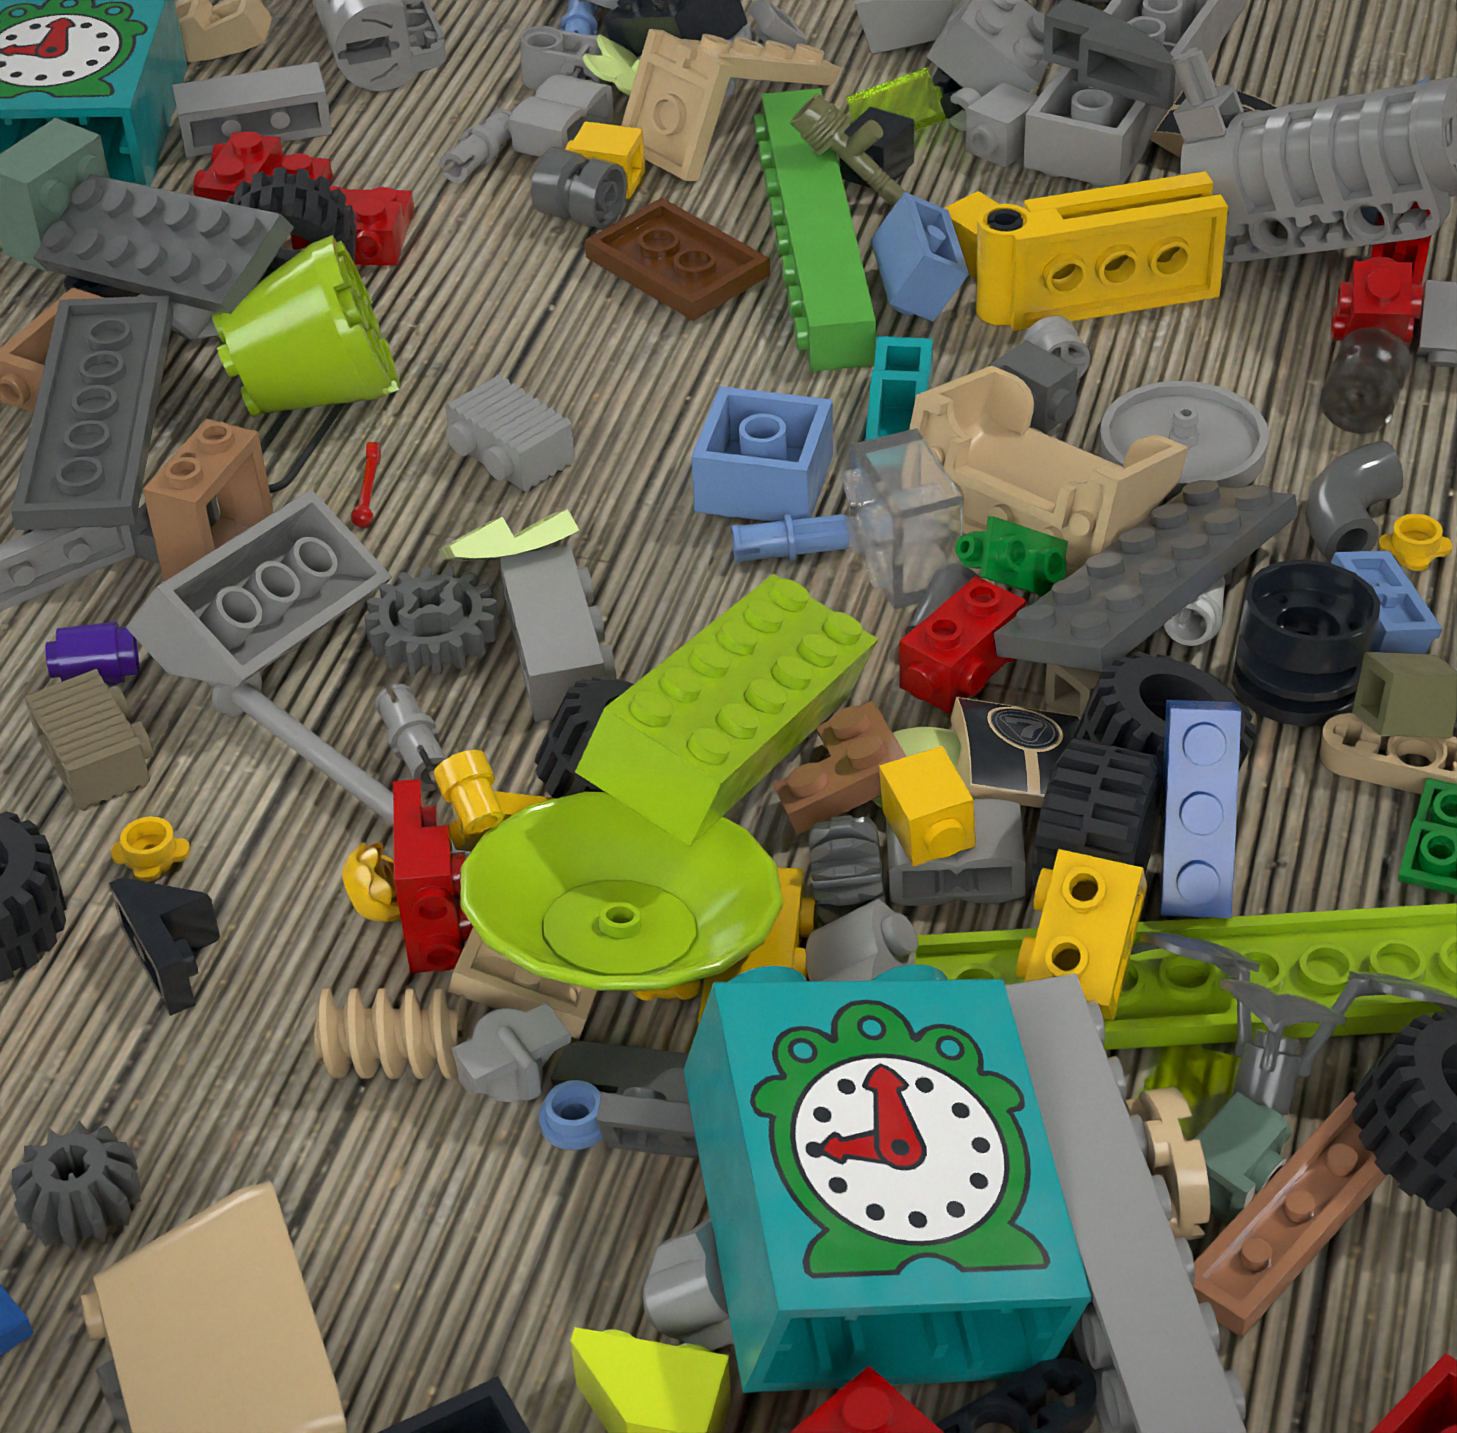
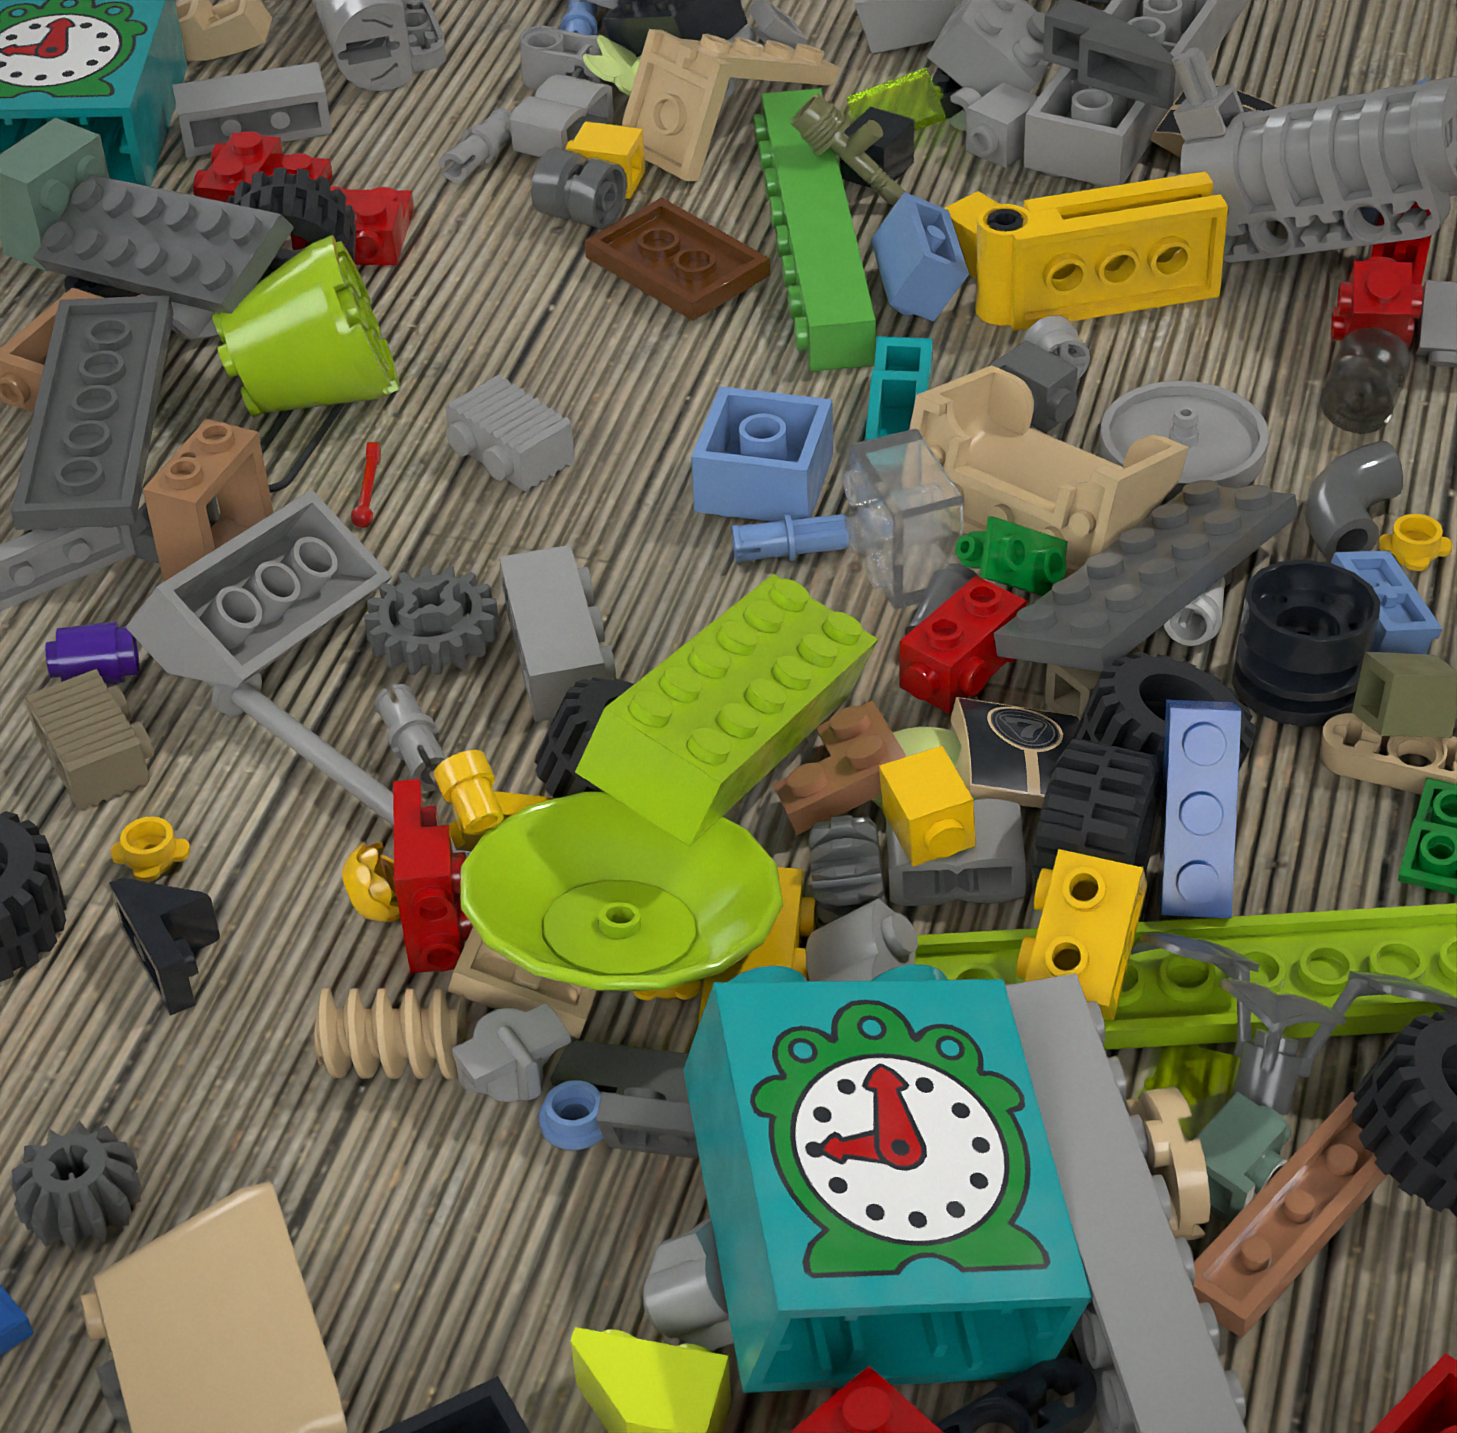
(497, 540): yellowish green slope -> none

